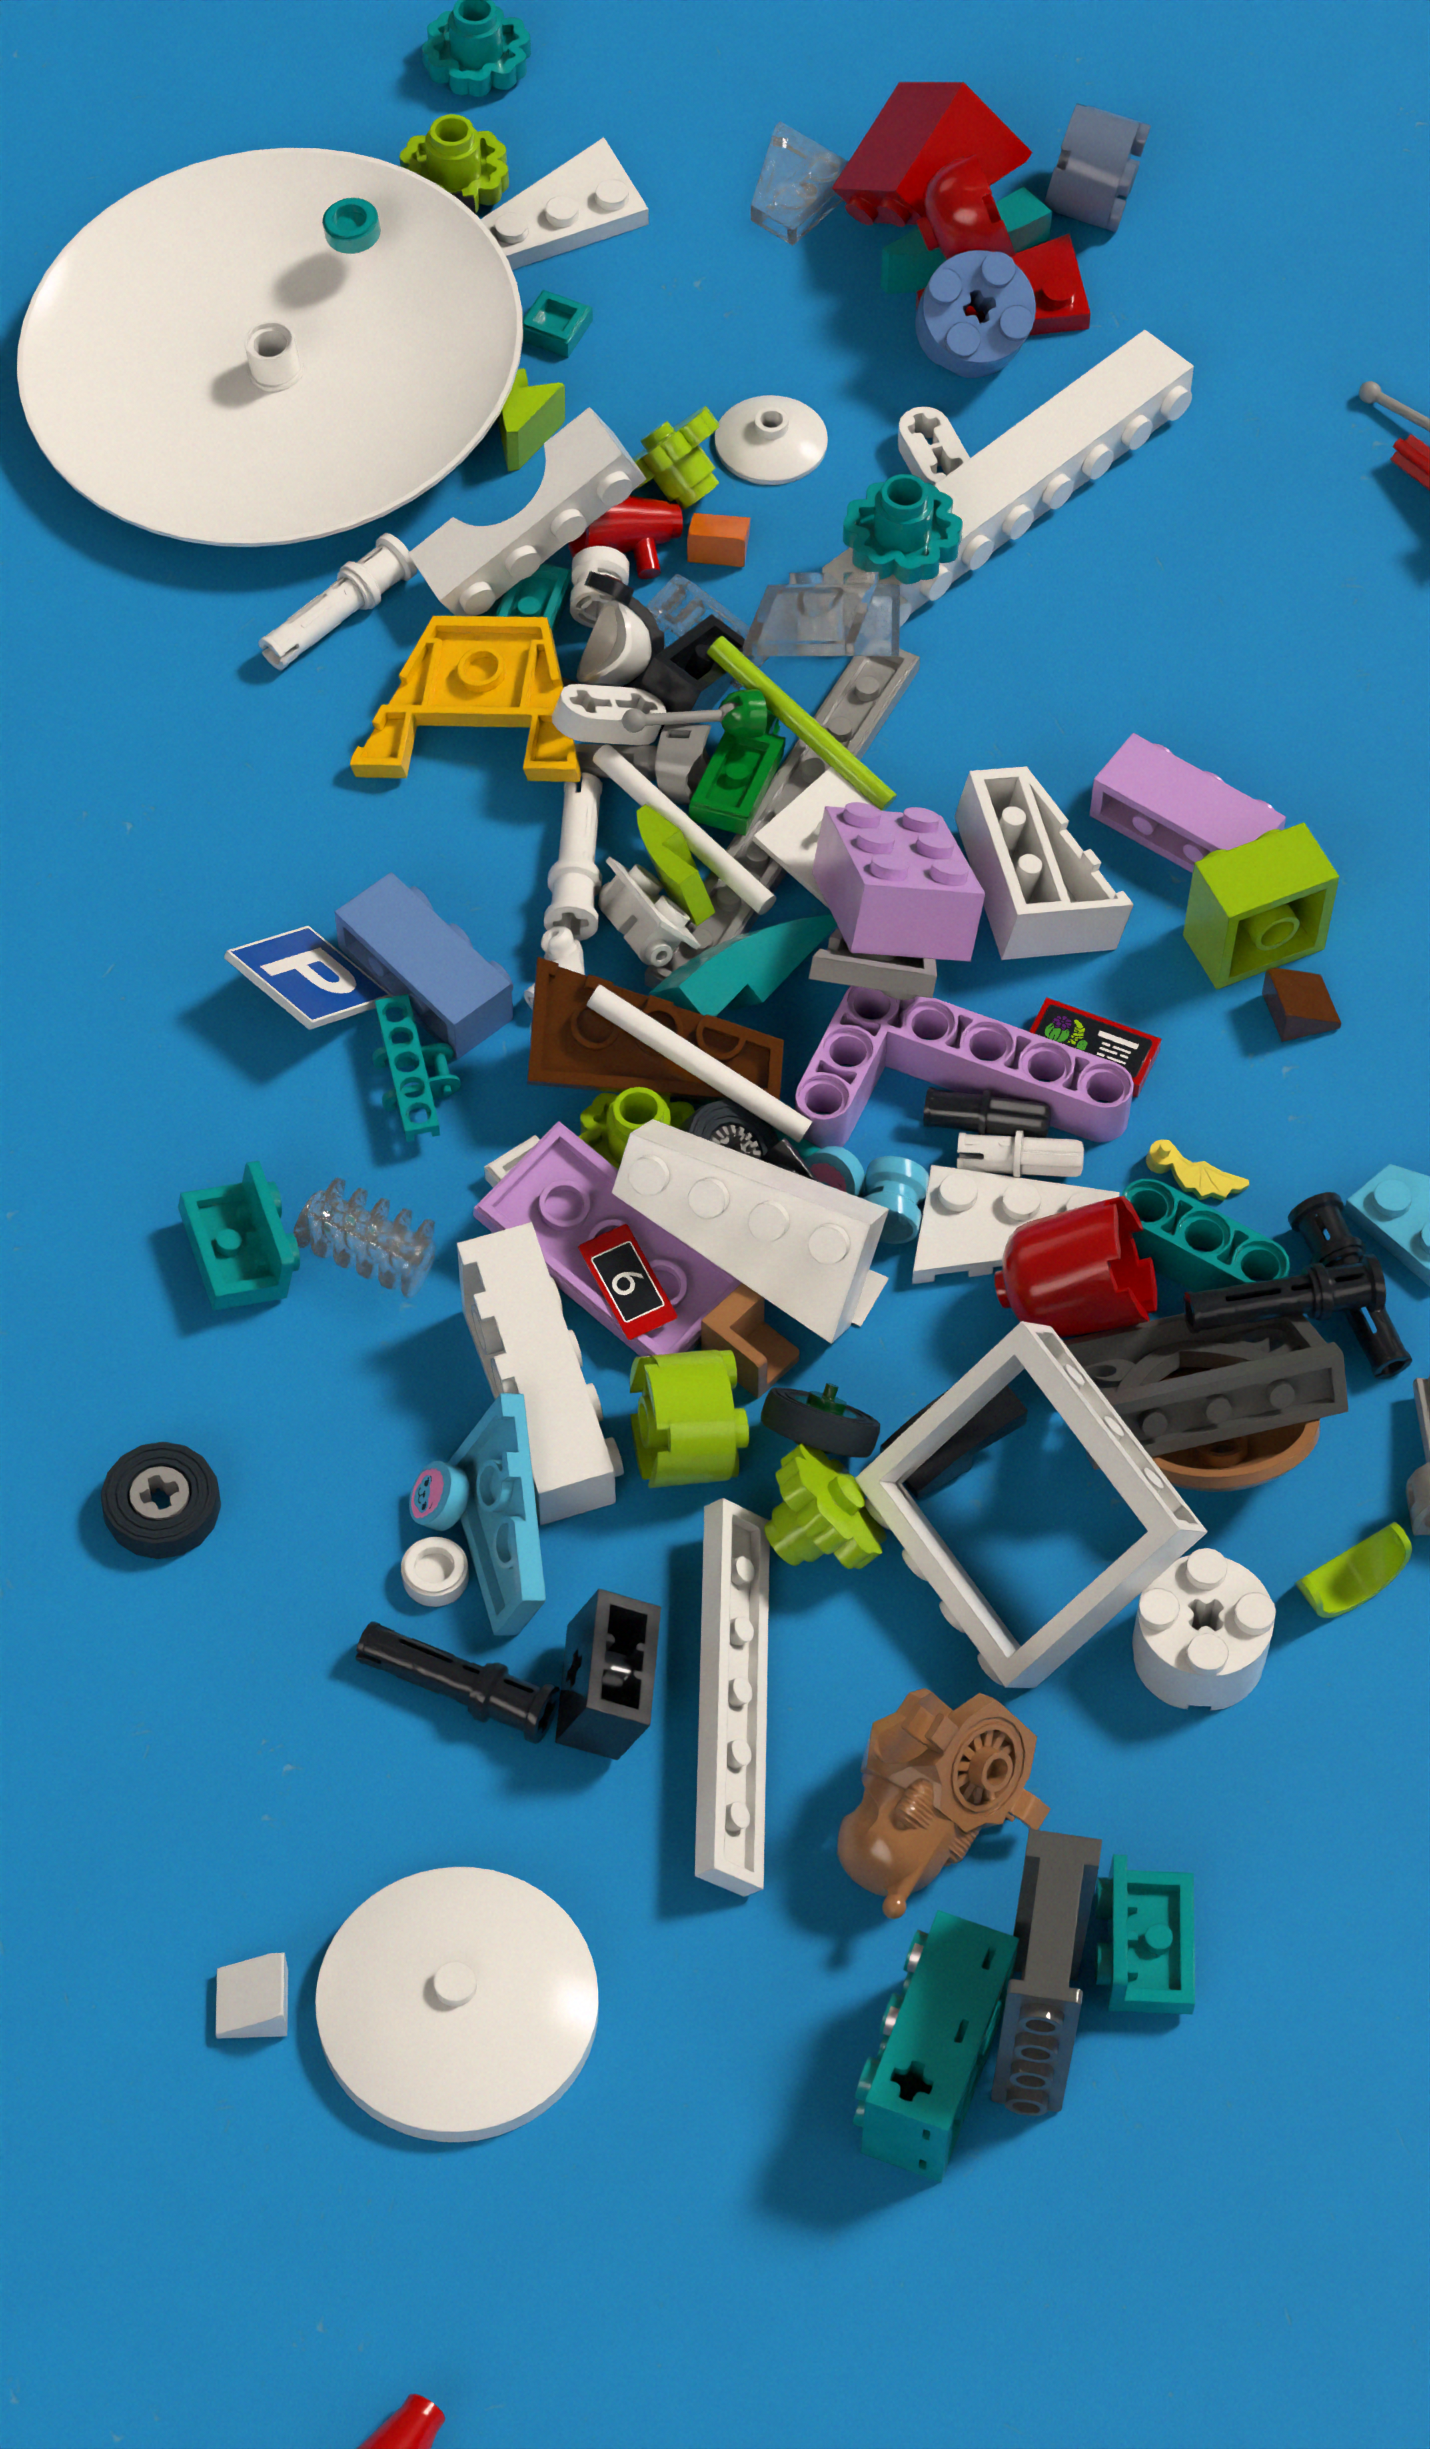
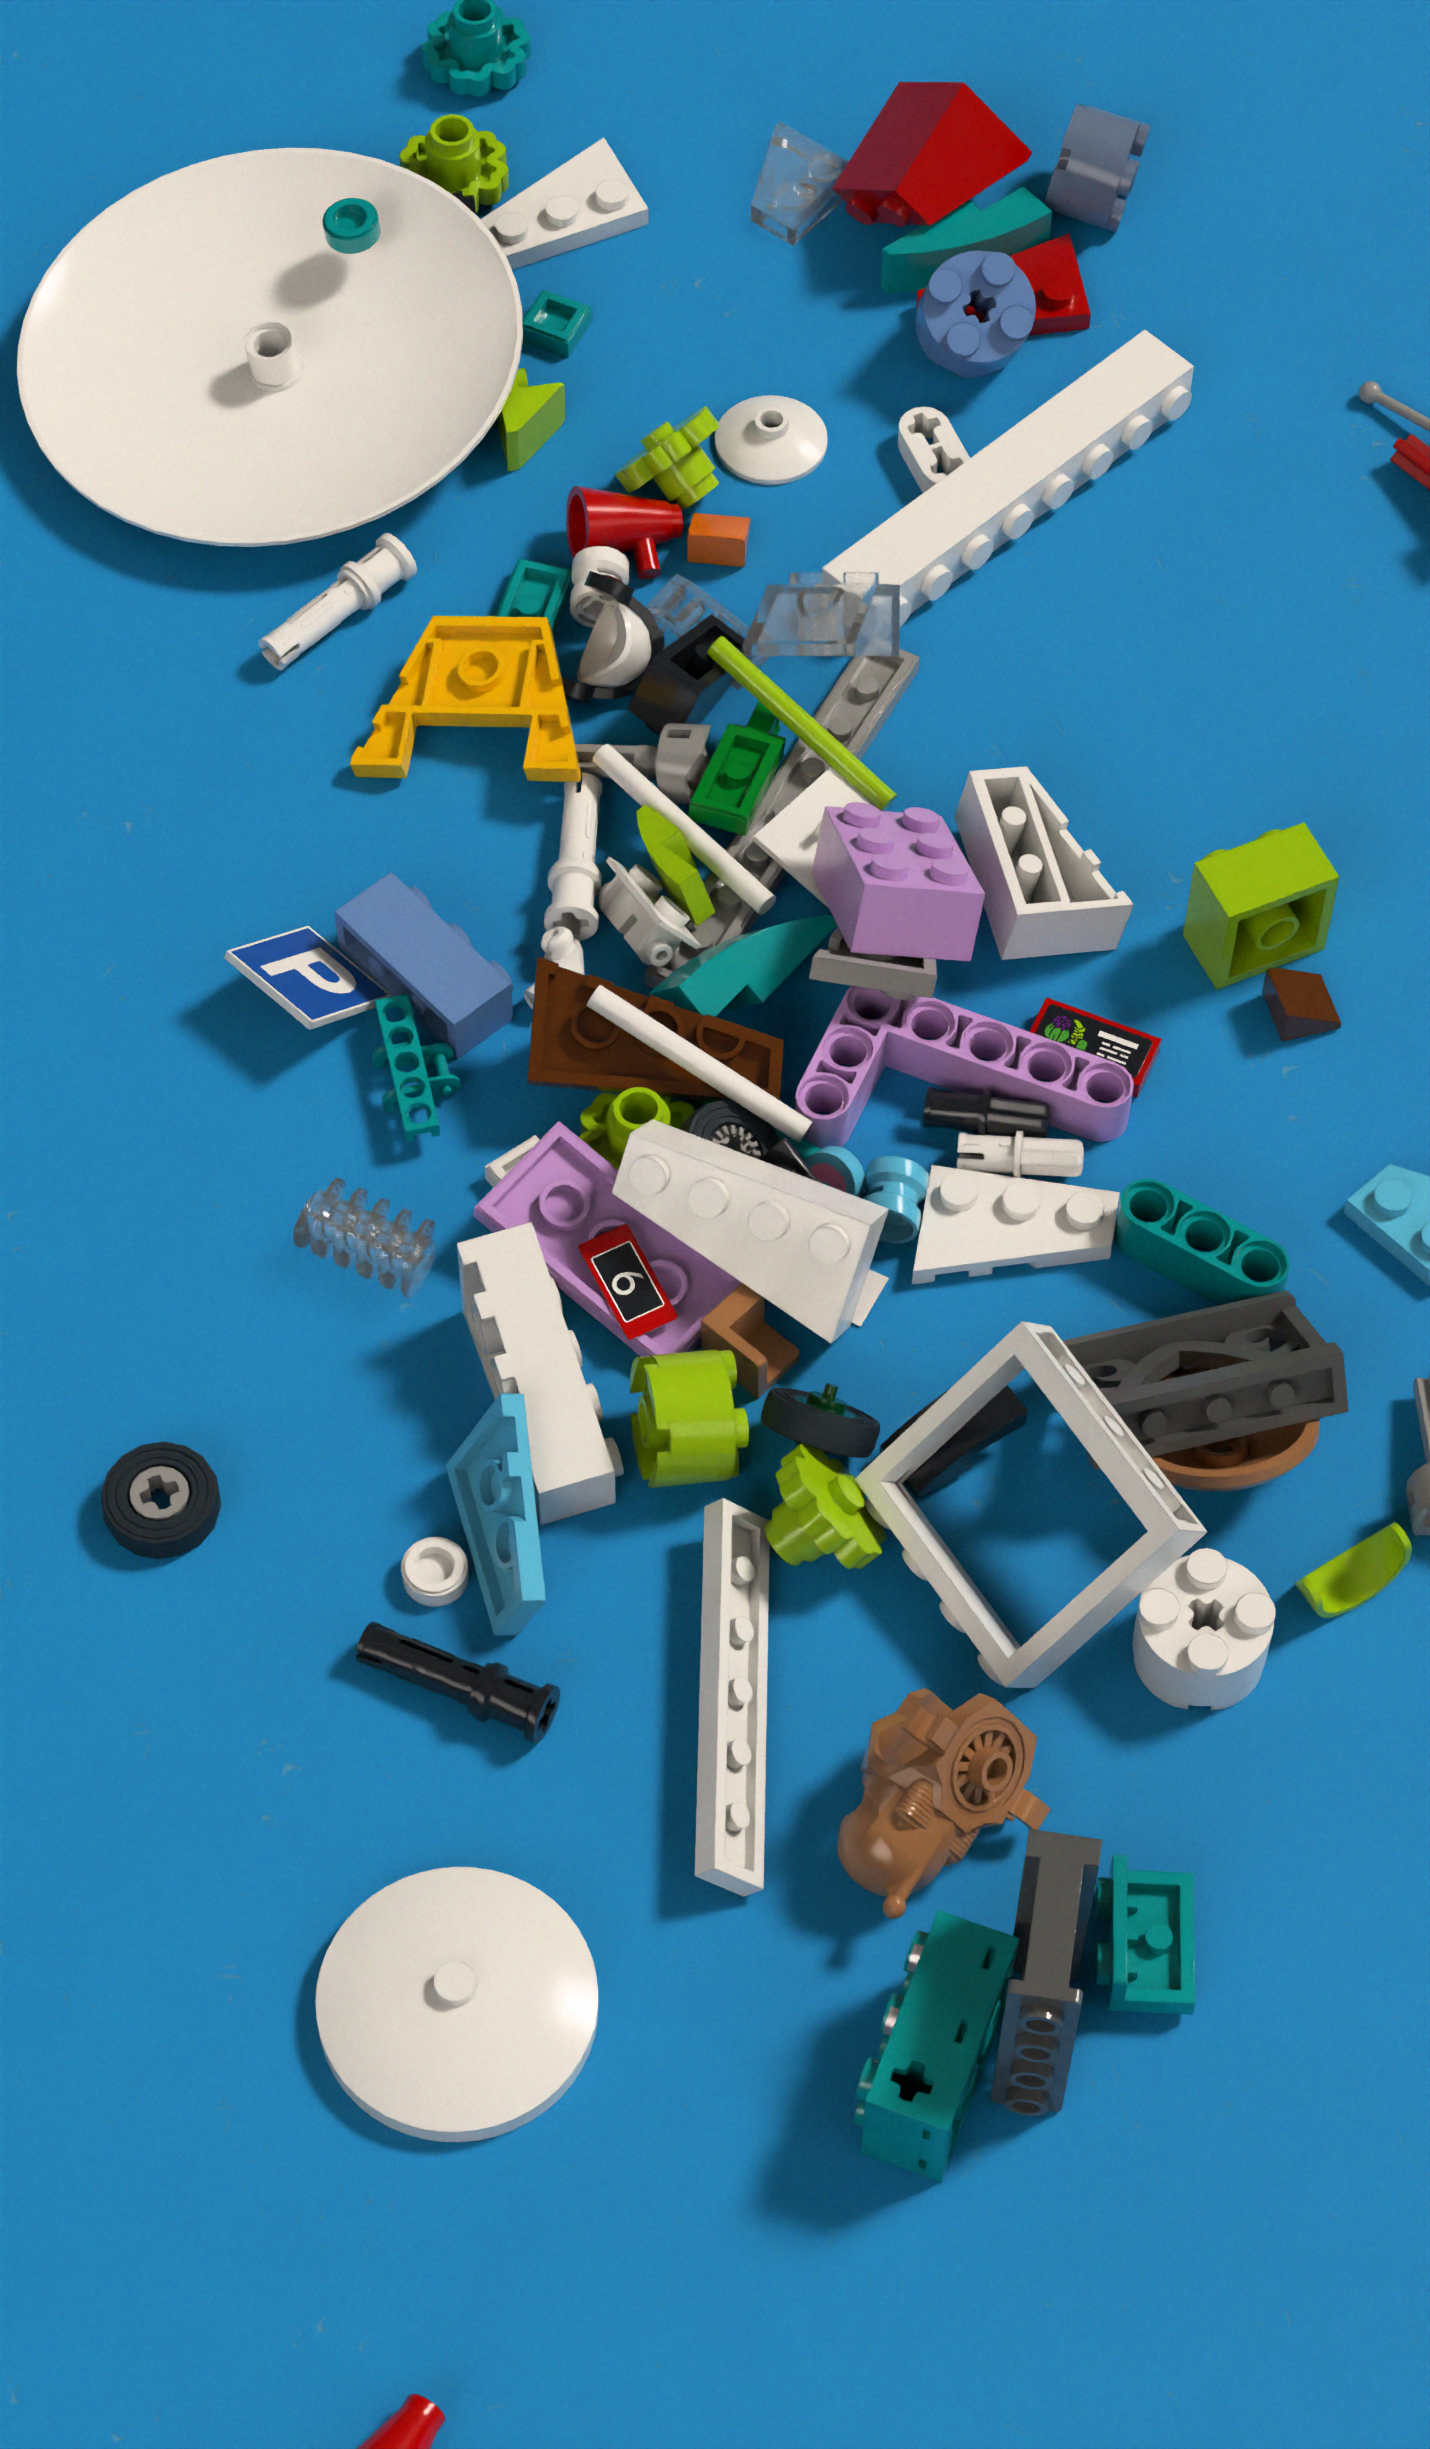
(240, 1240): teal bracket -> none
(253, 1998): white slope -> none
(439, 1496): medium azure tile -> none
(581, 481): white arch -> none
(597, 711): white beam -> none
(608, 1674): black brick -> none
(740, 715): hinge -> none
(902, 529): teal plant -> none
(962, 211): red cylinder -> none
(1079, 1270): red cylinder -> none
(1175, 805): lavender brick -> none
(1194, 1177): light yellow piece -> none
(1314, 1292): black pin -> none
(1381, 1348): black pin -> none

